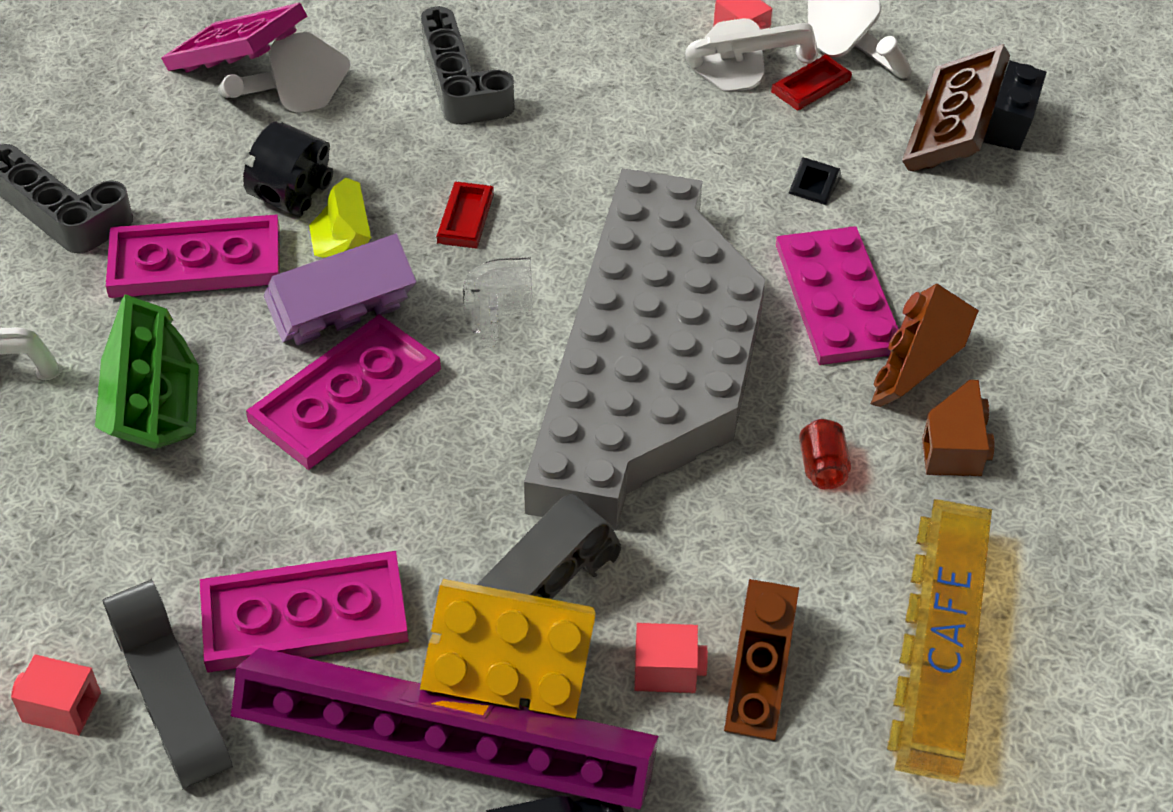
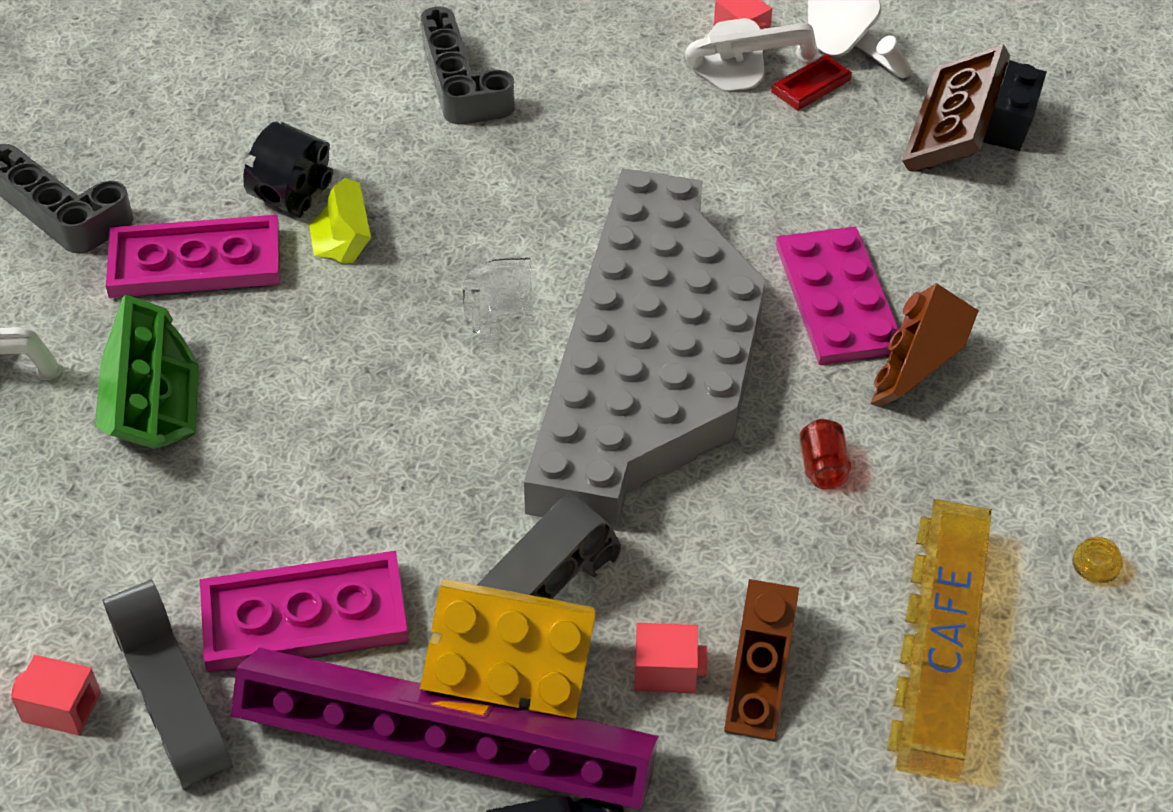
(235, 38): dark pink plate -> none
(302, 71): white piece -> none
(339, 289): lavender piece -> none
(343, 391): dark pink plate -> none
(465, 215): red tile -> none
(815, 181): black slope -> none
(956, 434): dark orange slope -> none
(1100, 549): none -> clear yellow plate

